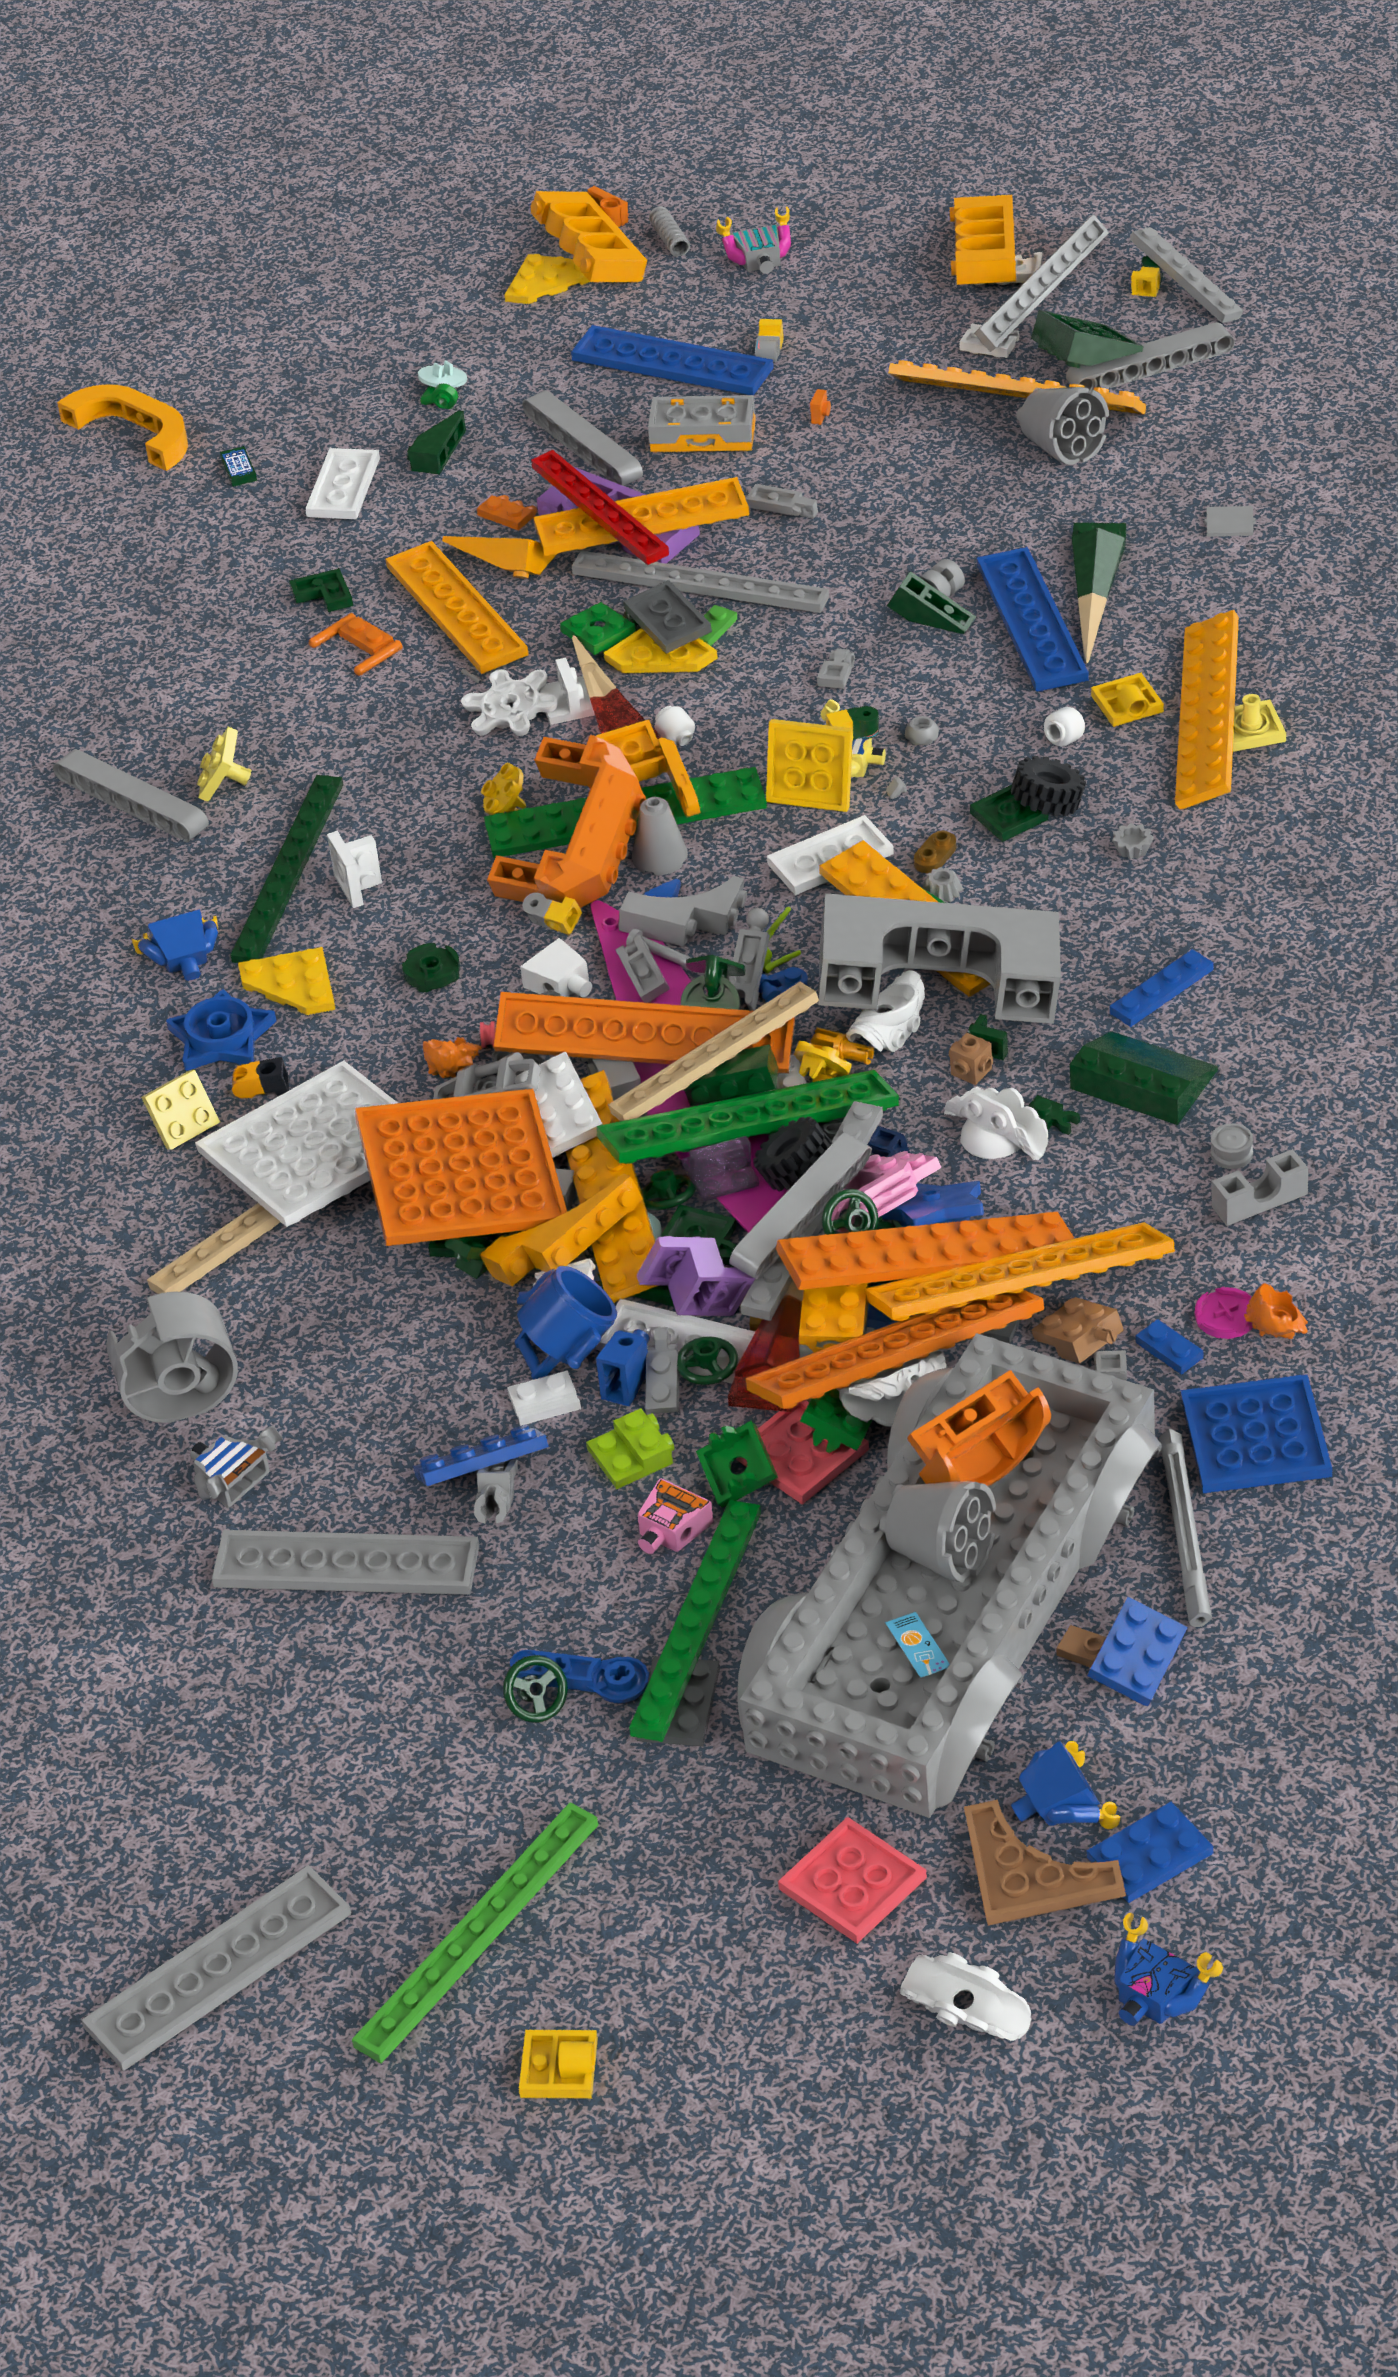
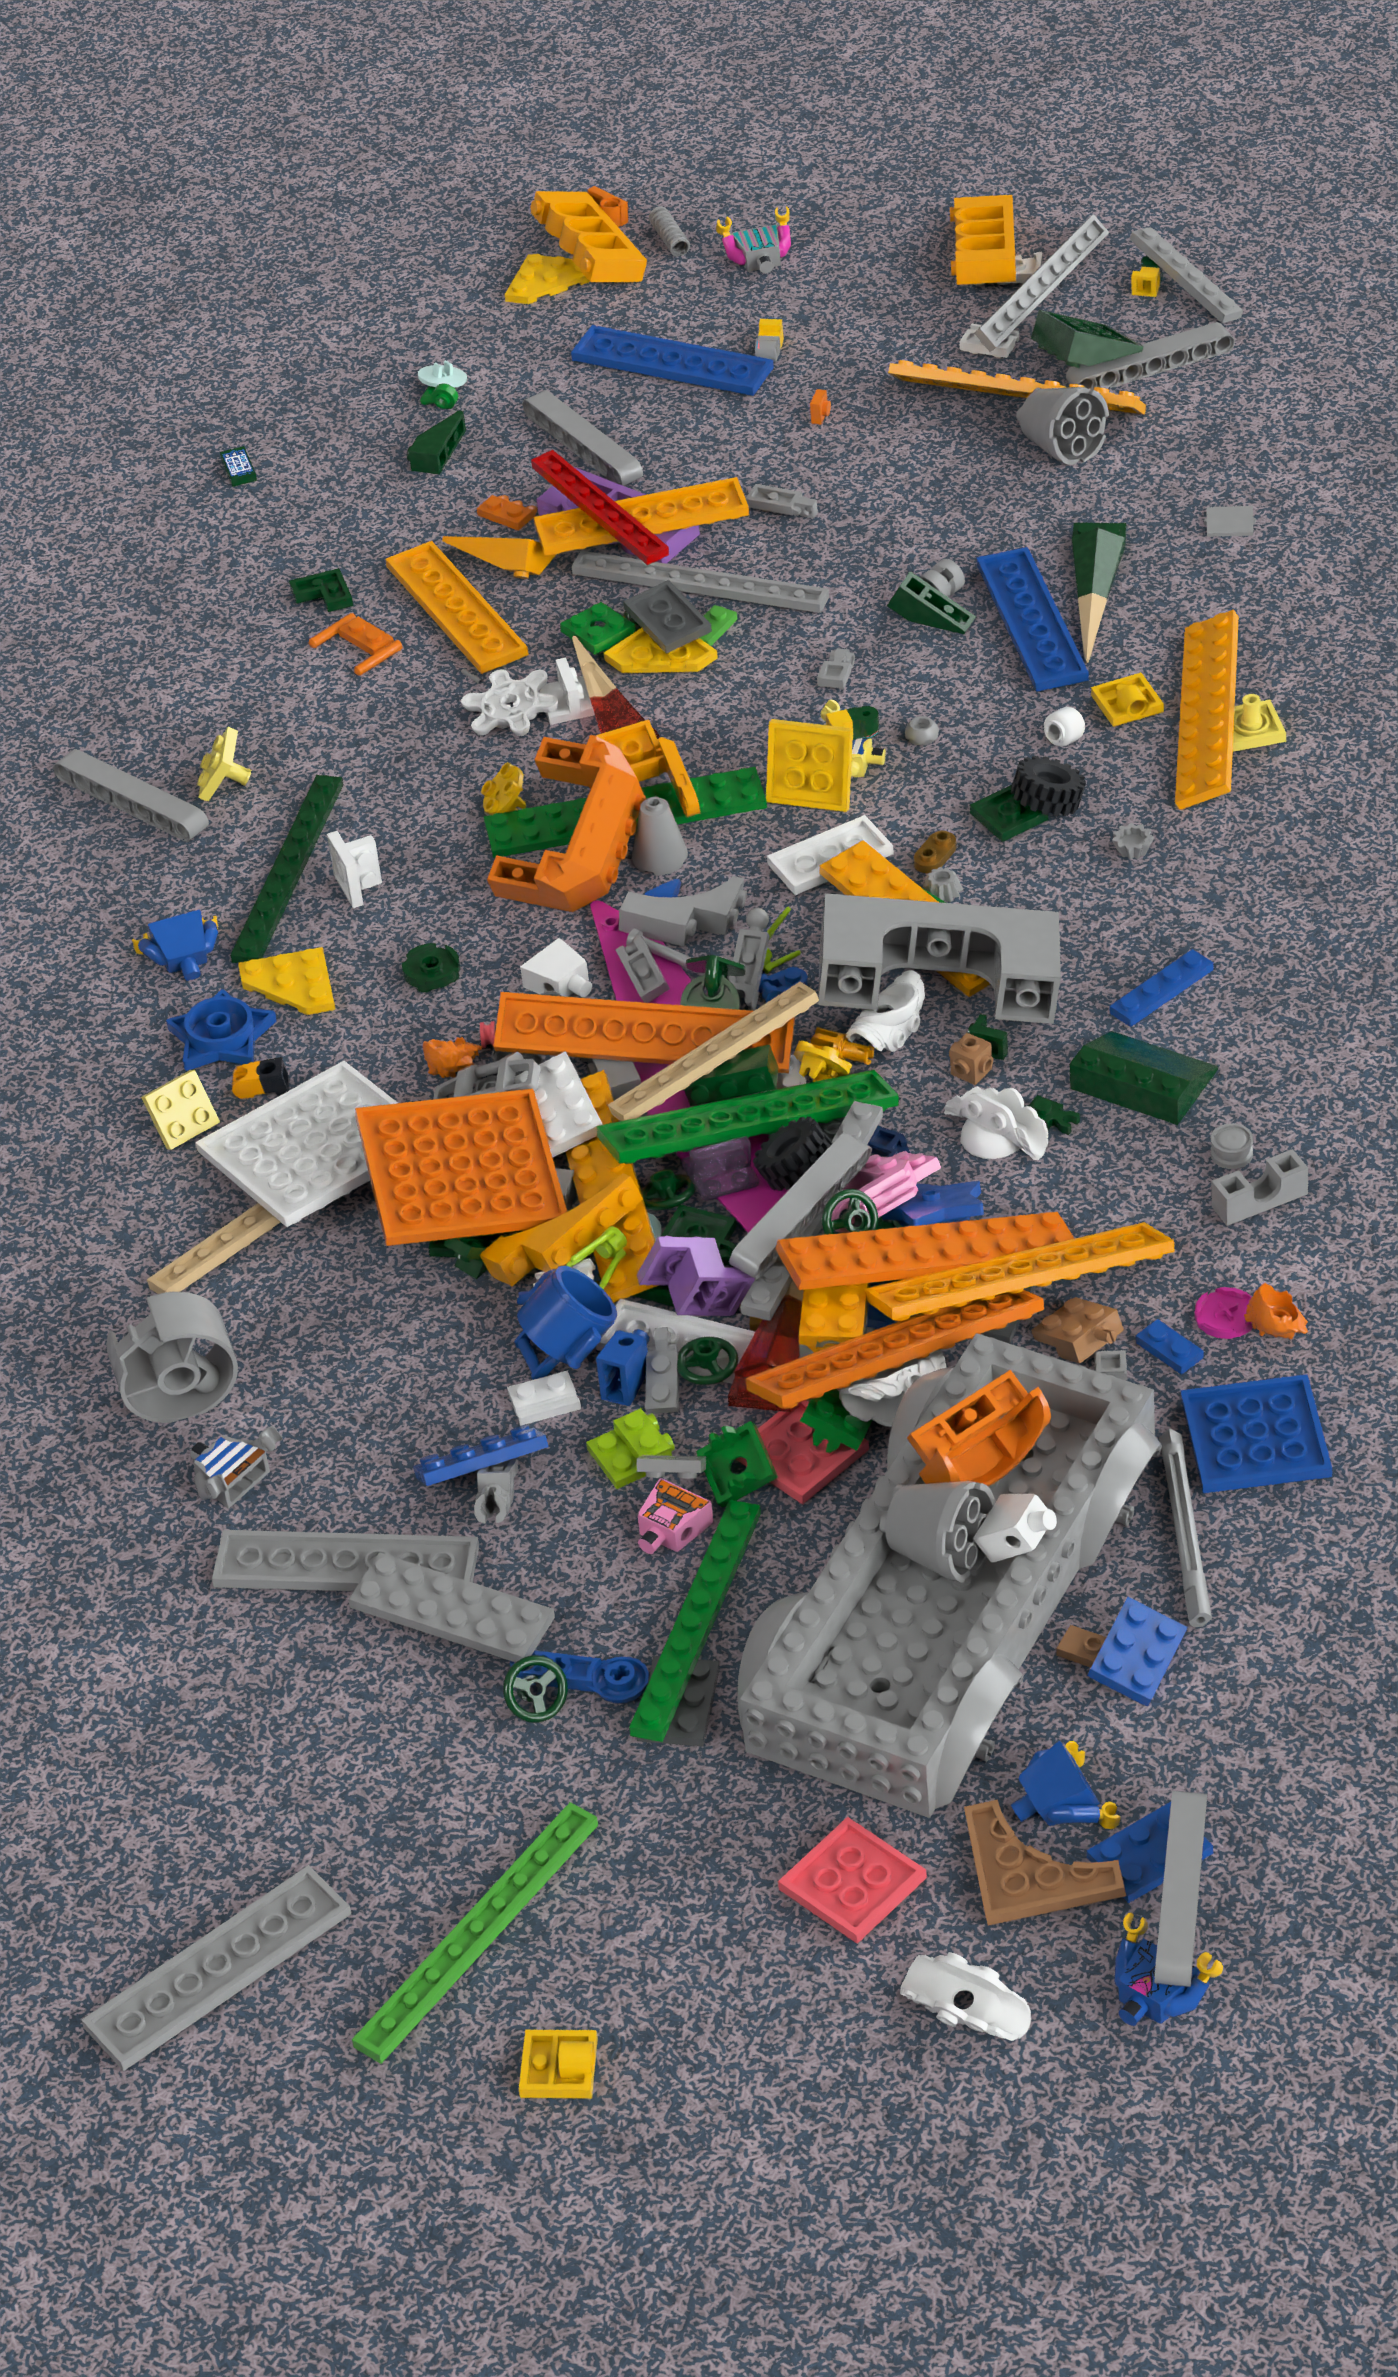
(121, 401): light orange arch -> none
(342, 483): white plate -> none
(451, 1608): none -> light grey plate
(552, 914): yellow leg -> none
(607, 1245): none -> lime plant
(657, 1465): none -> light grey plate
(675, 725): white head -> none
(702, 423): light grey piece -> none
(895, 788): light grey rock -> none
(918, 1644): medium azure sticker -> none
(1014, 1526): none -> white torso
(1180, 1889): none -> light grey beam

